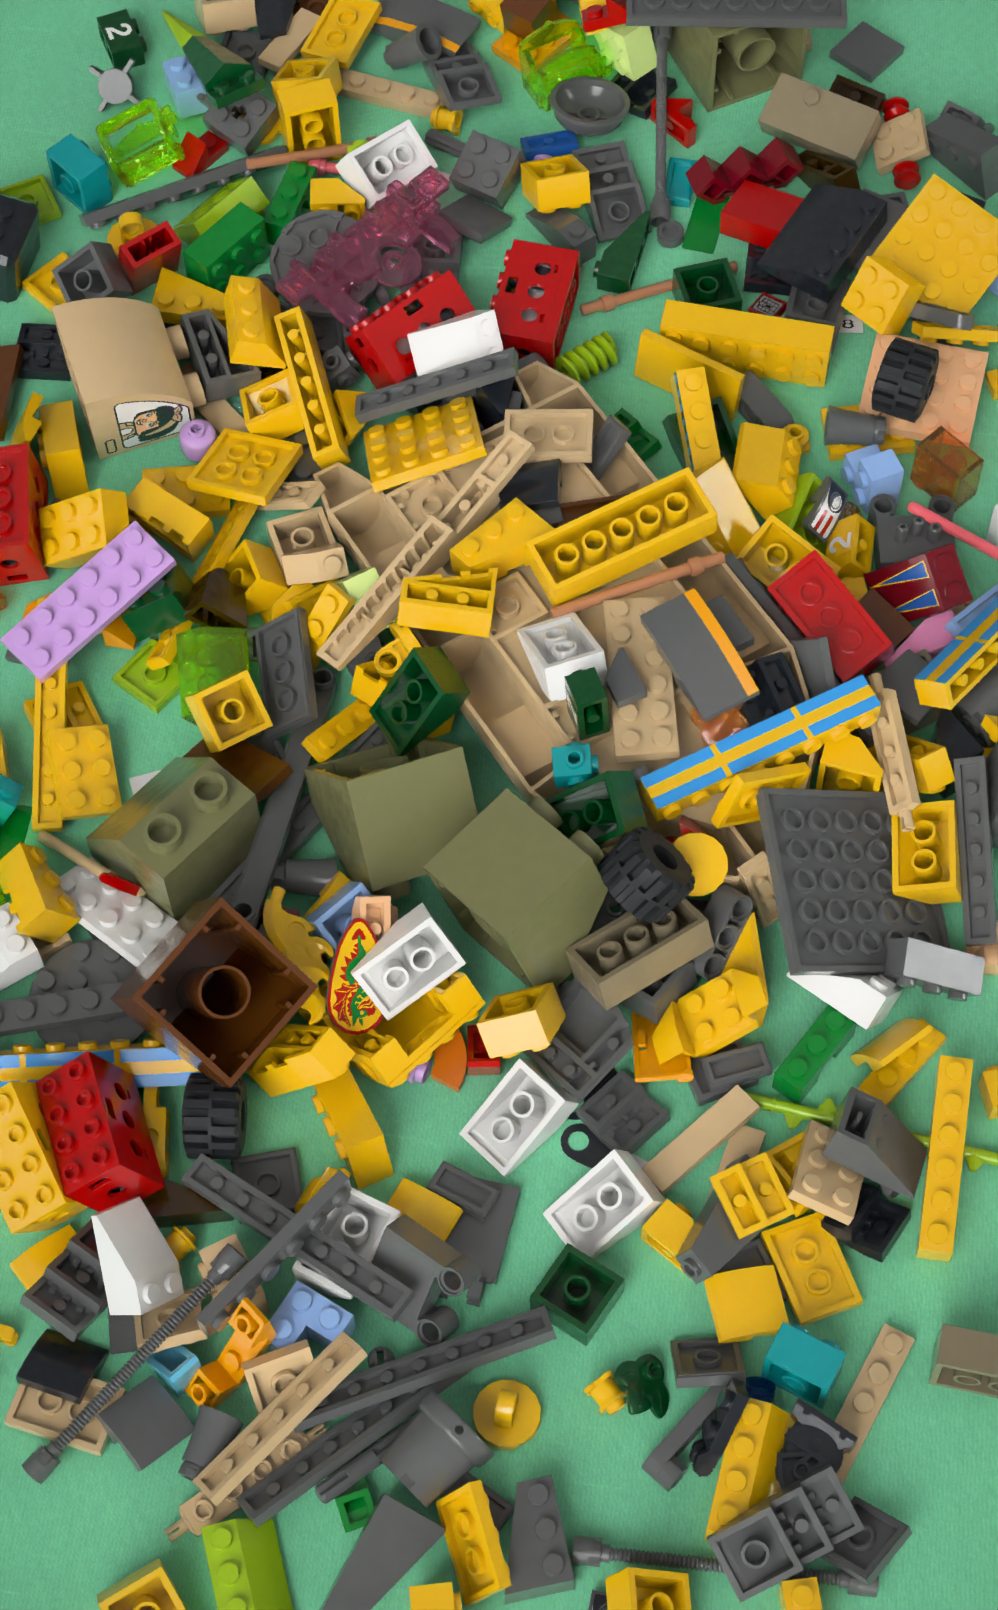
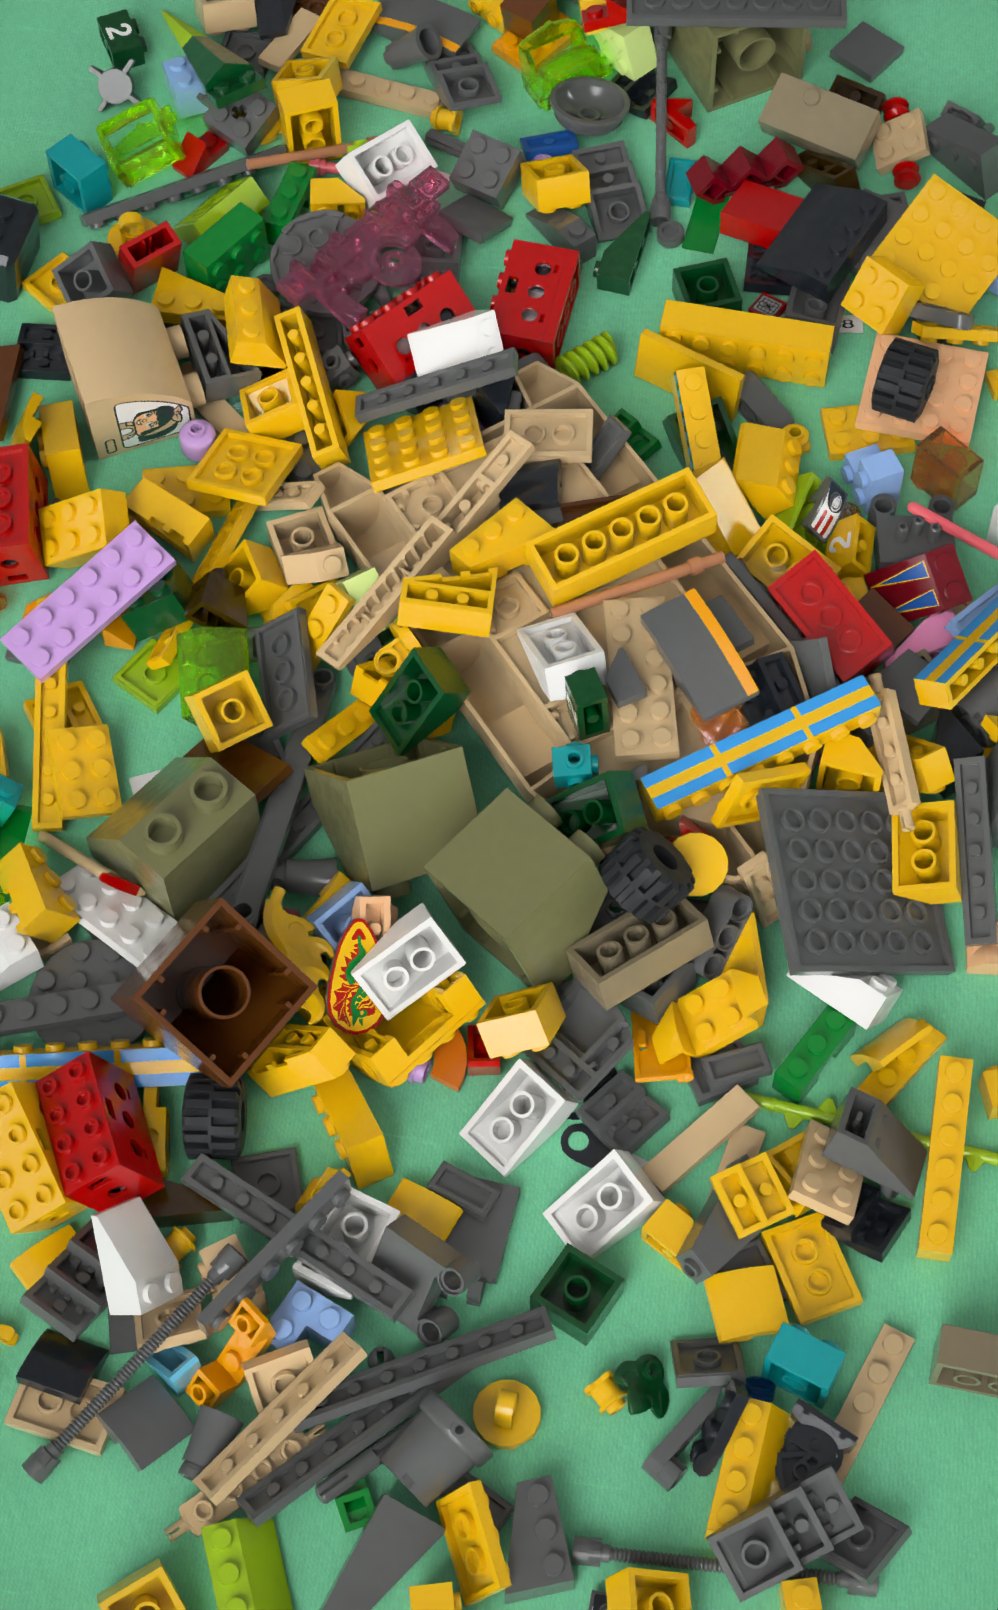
(609, 302): nougat bar -> none
(853, 428): dark grey plant -> none
(934, 968): brick -> none

